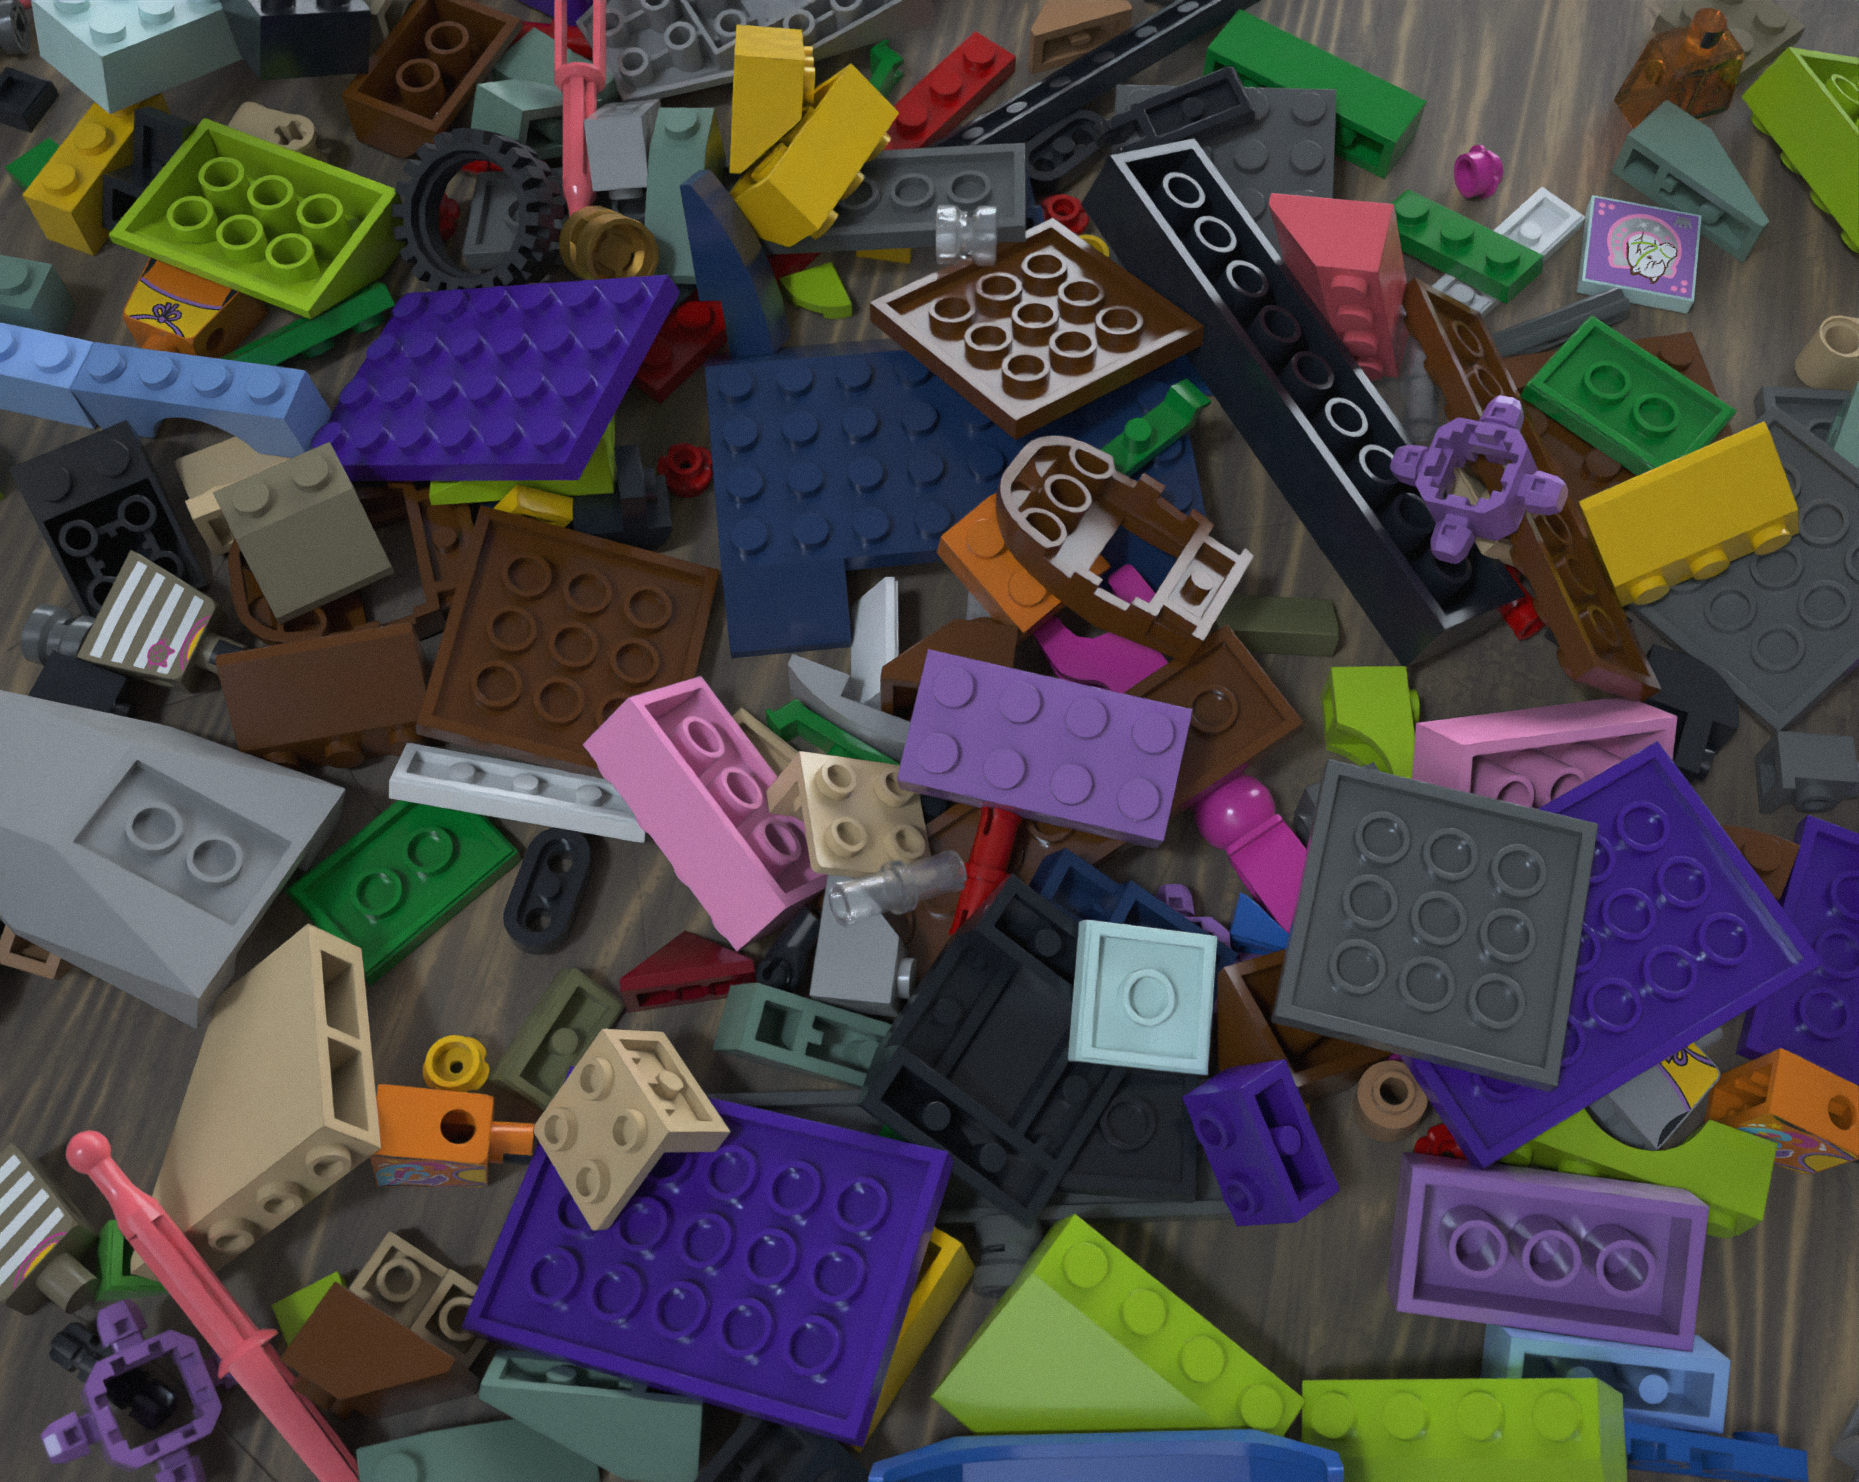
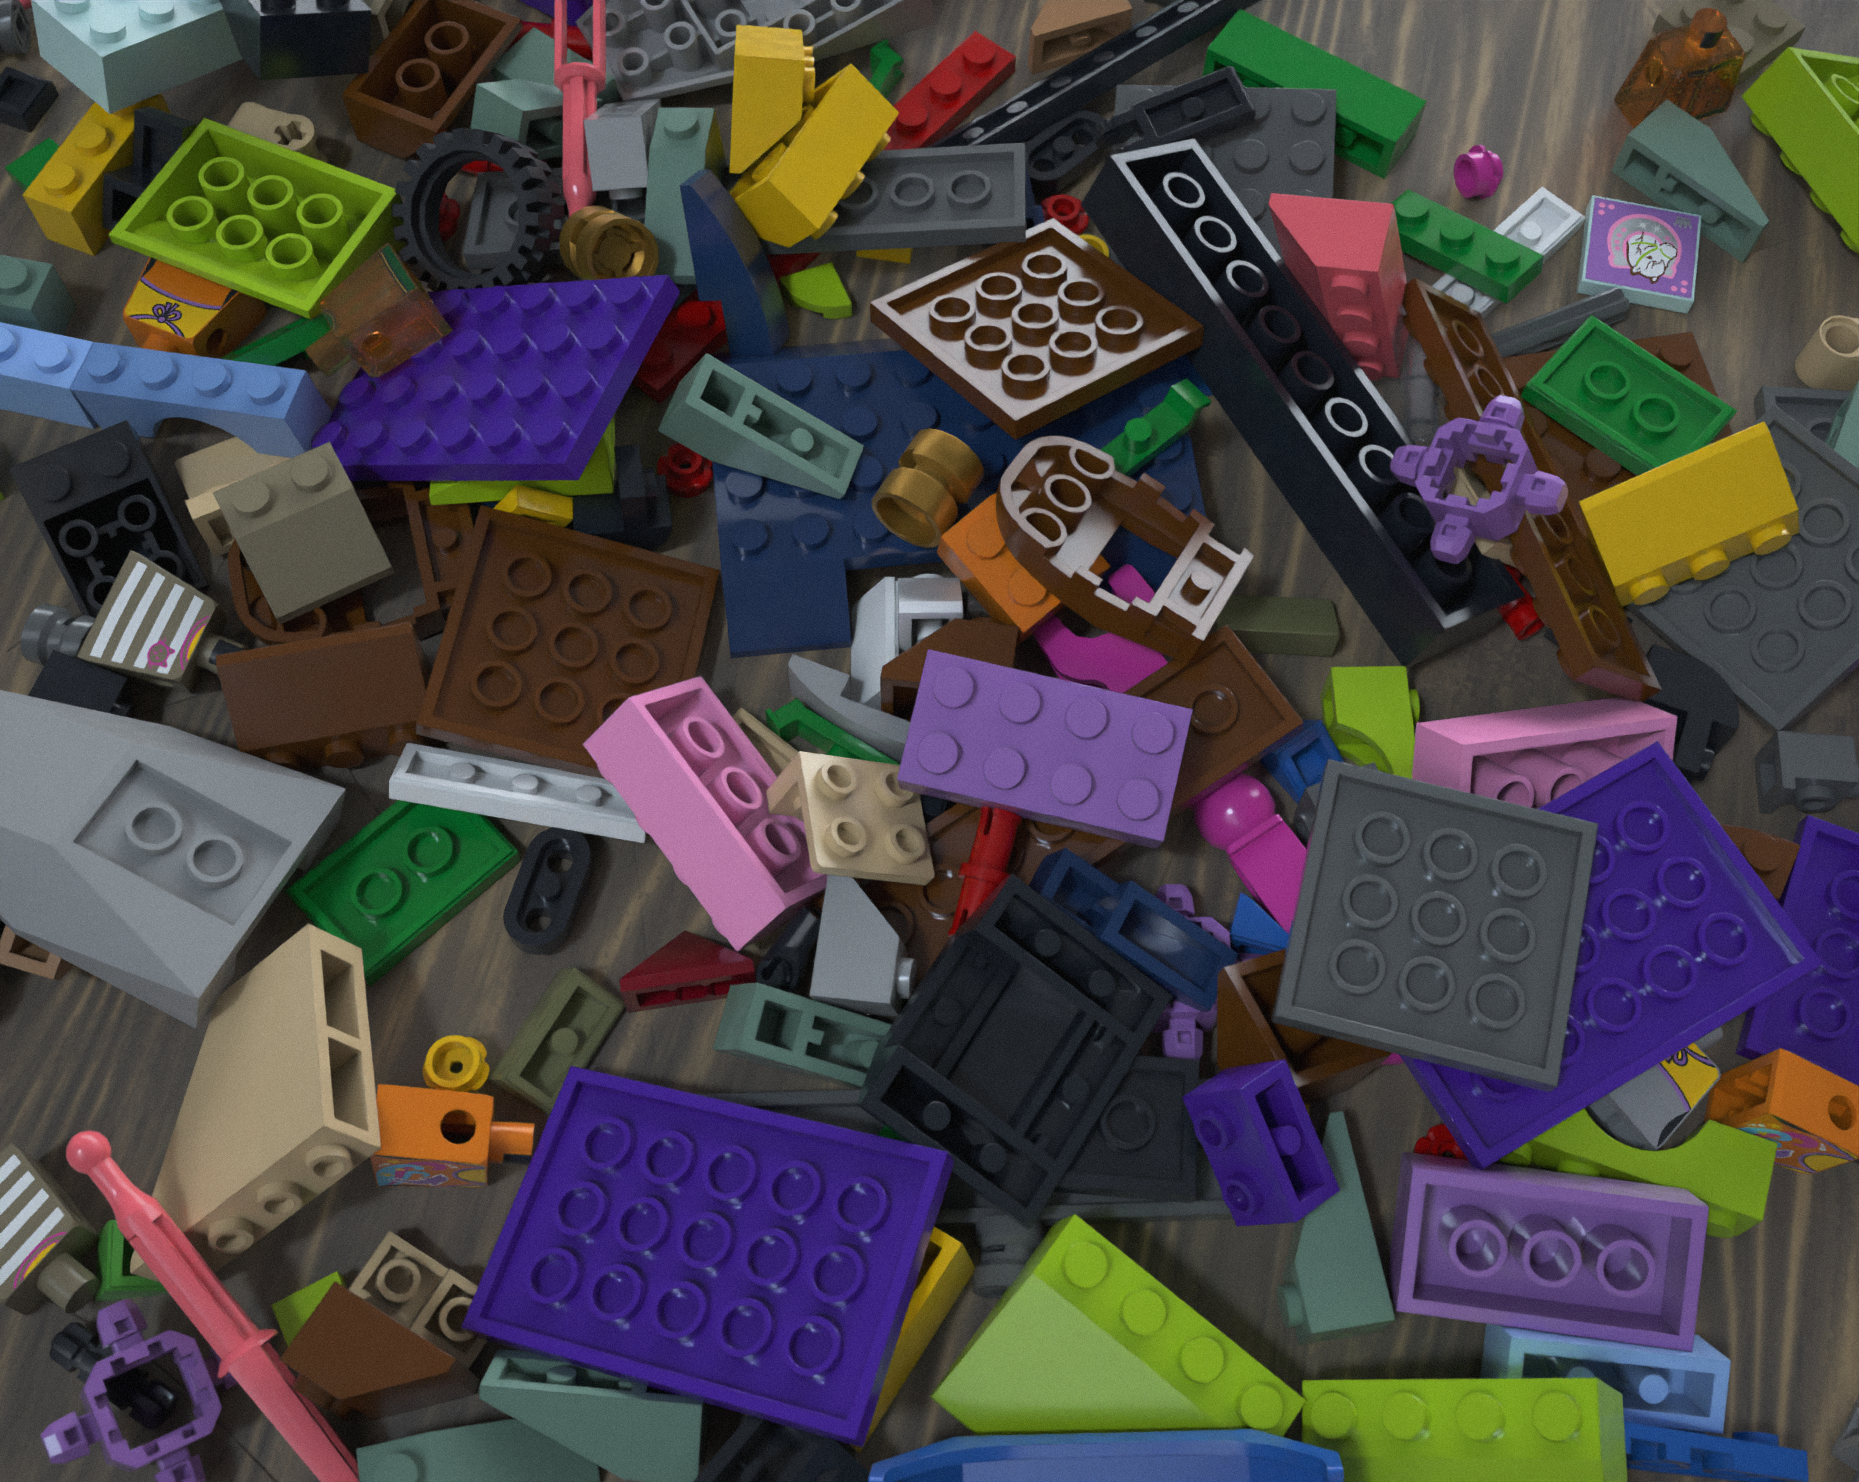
(377, 318): none -> clear orange torso
(619, 1117): tan bracket -> none
(757, 430): none -> sand green slope
(897, 887): clear pin -> none
(922, 493): none -> pearl gold wheel
(925, 606): none -> white slope
(966, 235): clear wheel -> none
(1142, 998): light aqua tile -> none
(1302, 759): none -> blue slope
(1333, 1261): none -> sand green slope
(1378, 1118): medium nougat brick -> none

